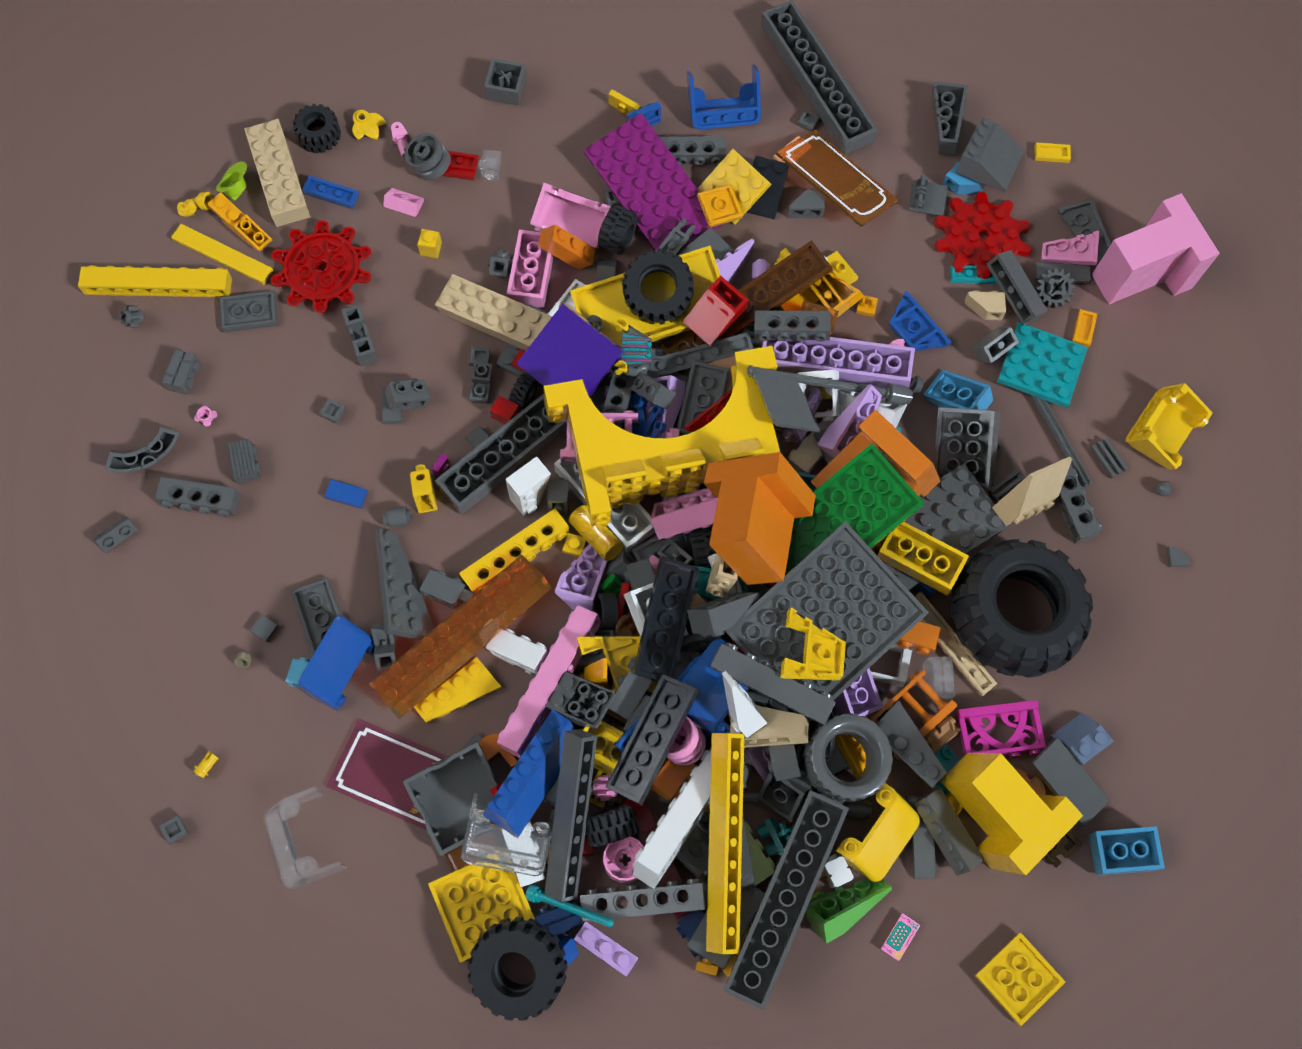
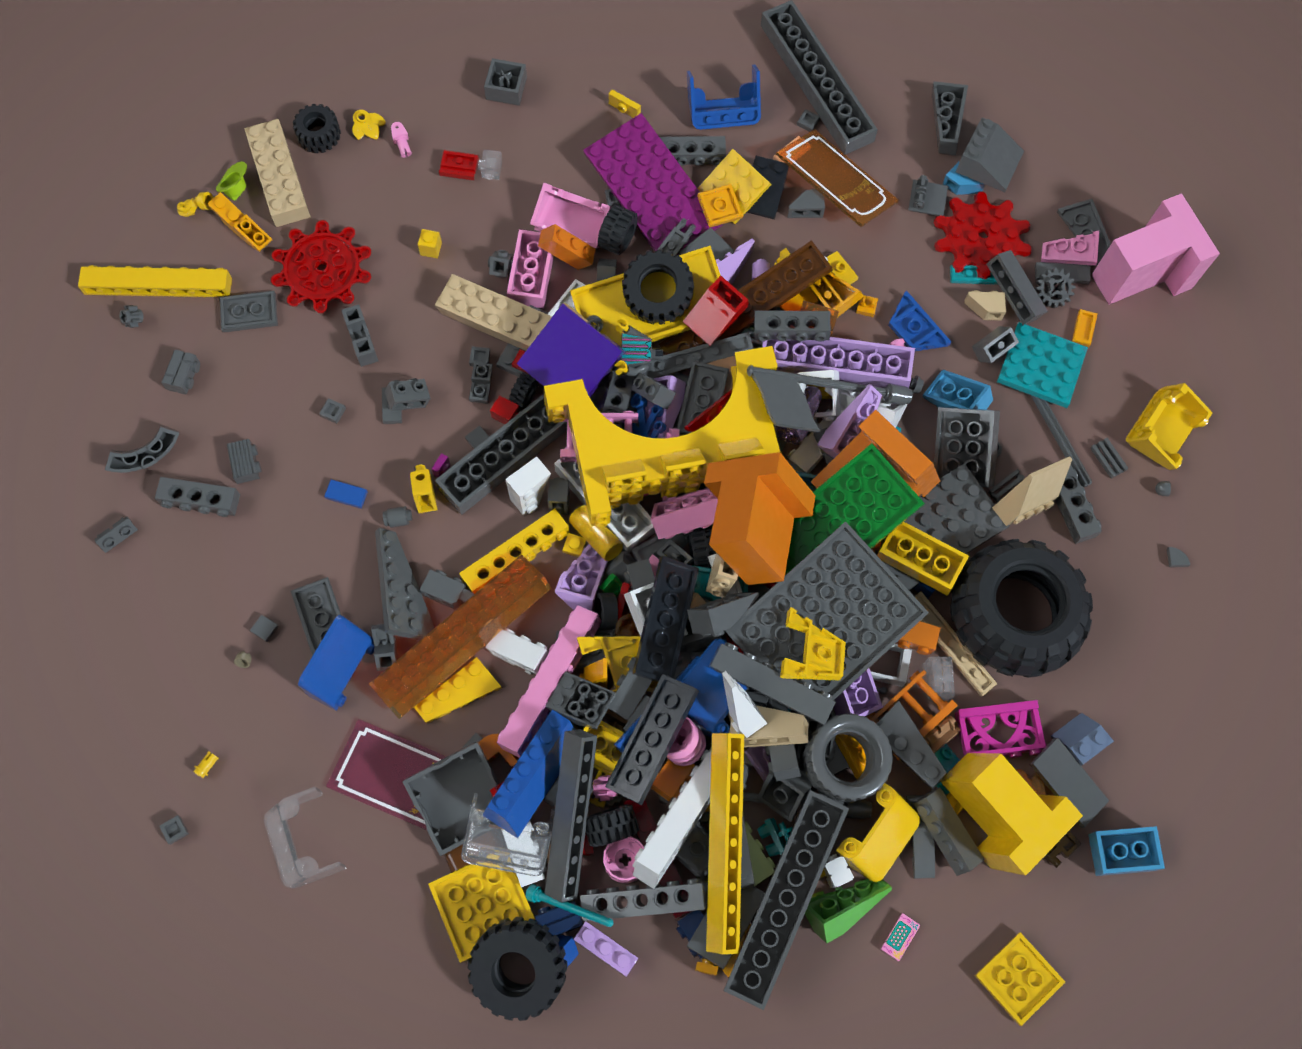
(204, 410): bright pink plate -> none
(222, 254): yellow tile -> none
(295, 671): medium azure brick -> none
(330, 192): blue plate -> none
(403, 202): bright pink slope -> none
(427, 156): dark grey wheel -> none
(651, 112): blue plate -> none
(1052, 152): yellow tile -> none

